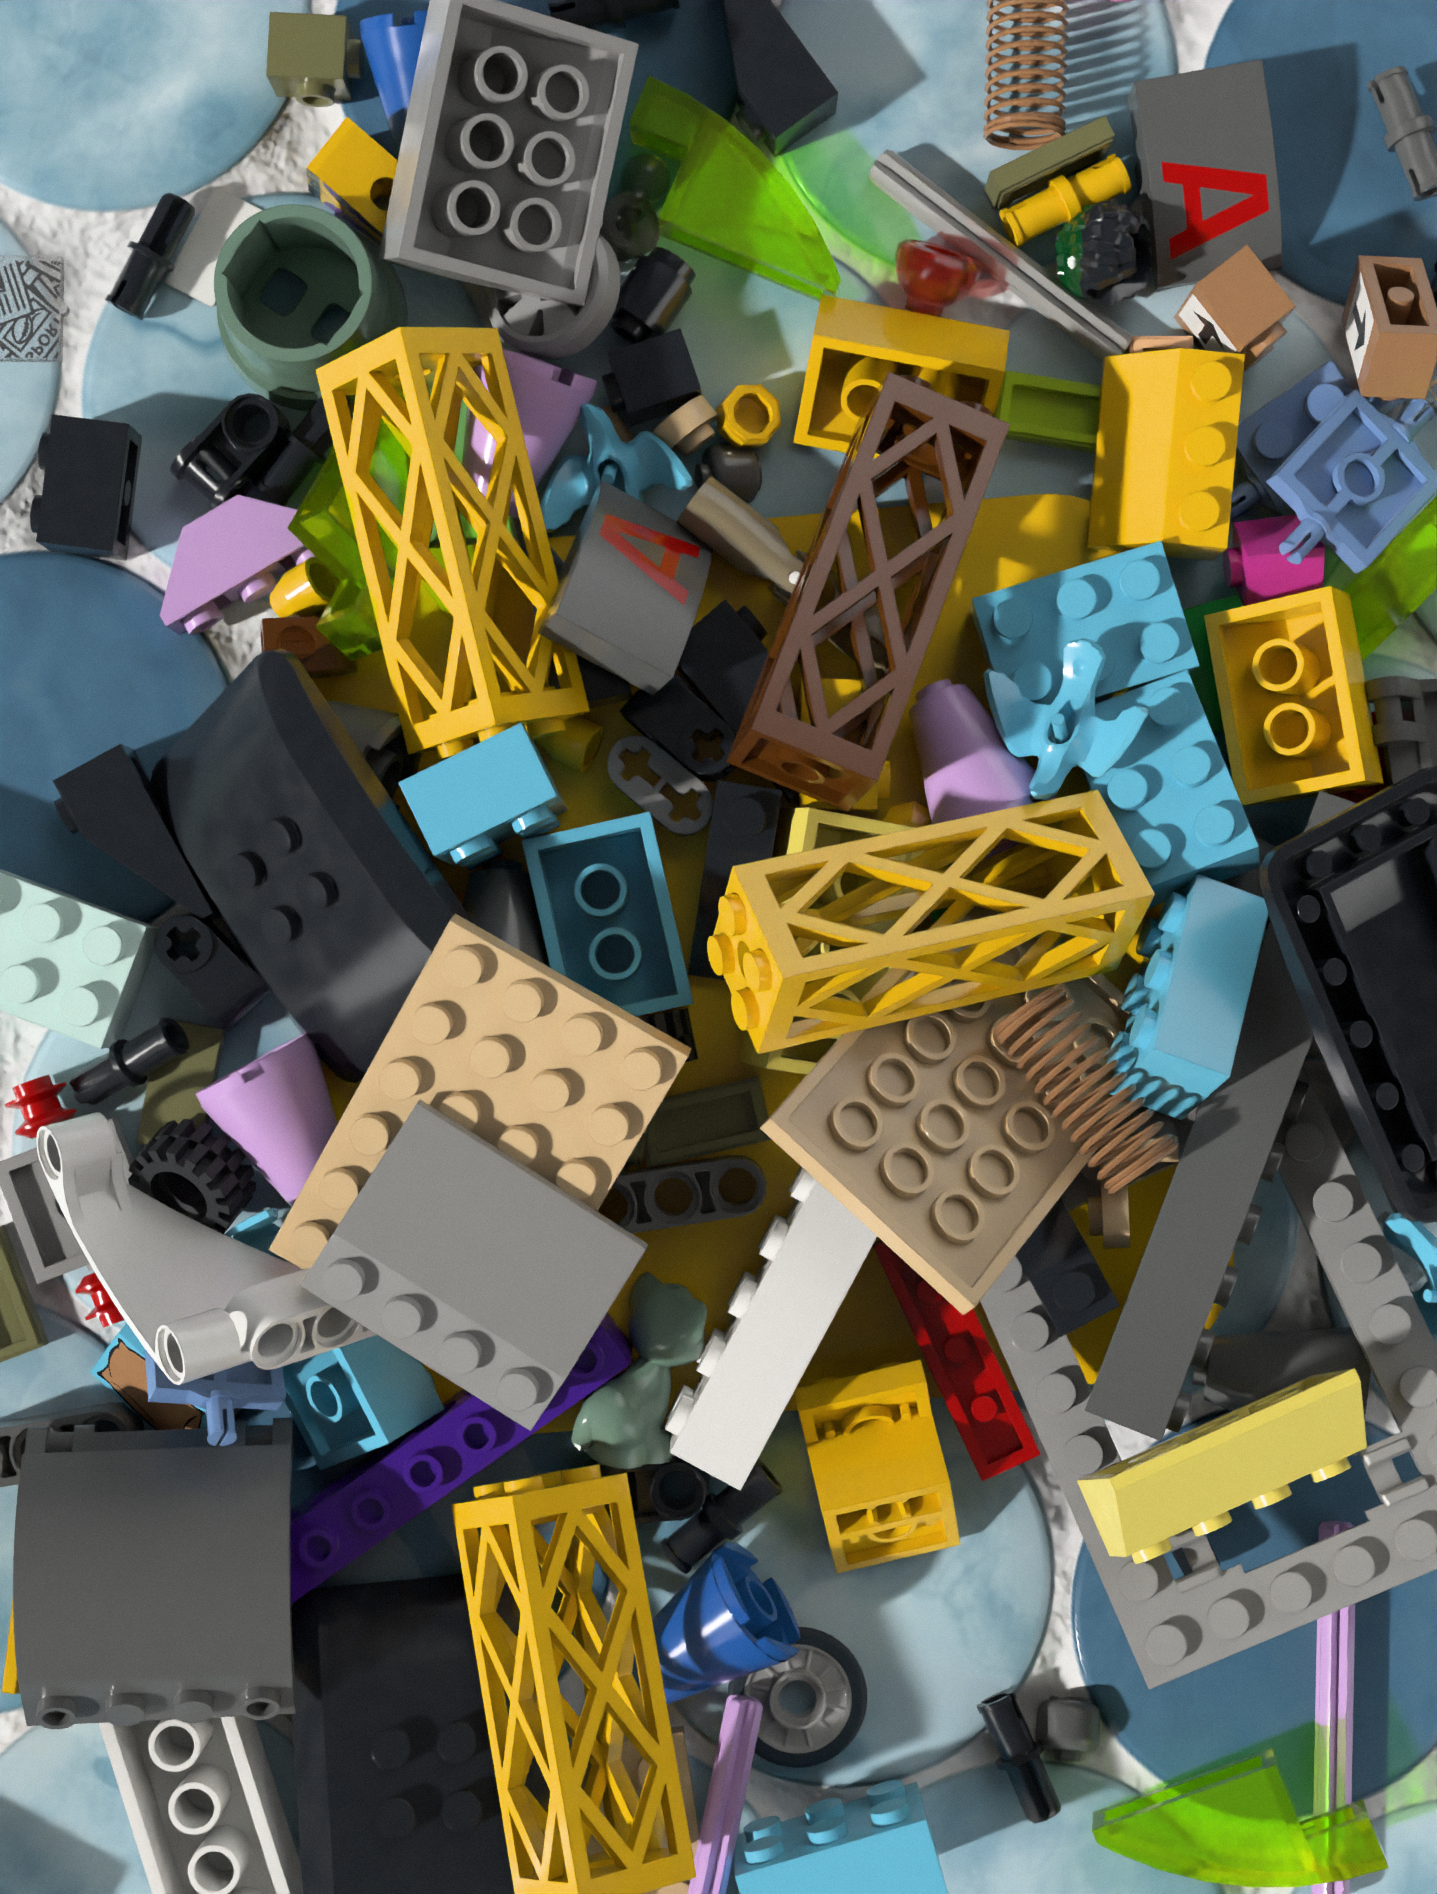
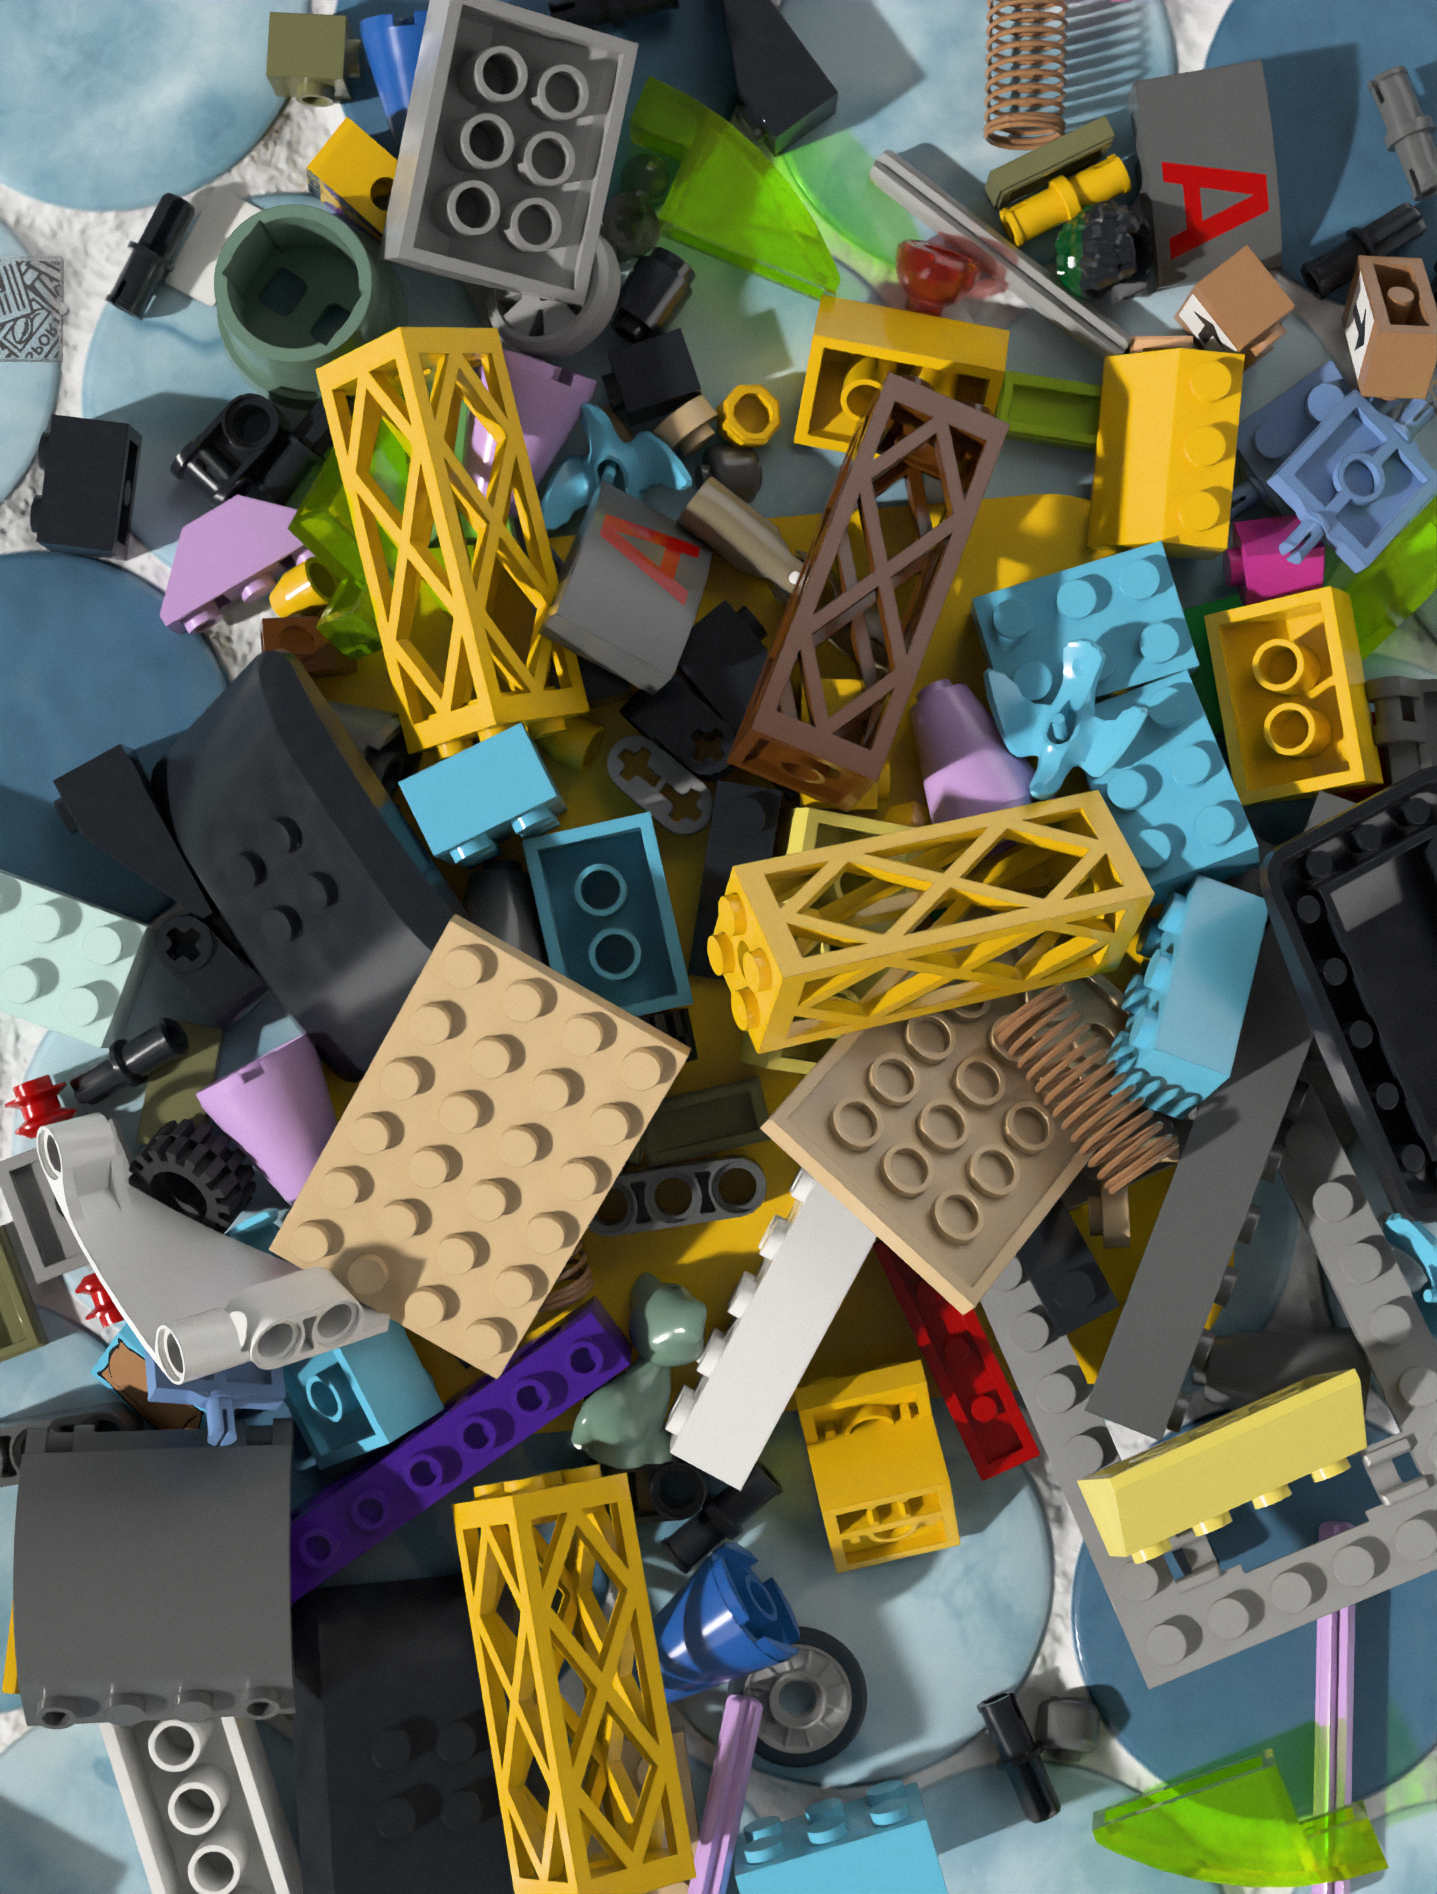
(474, 1265): light grey slope -> none
(1379, 238): none -> black axle

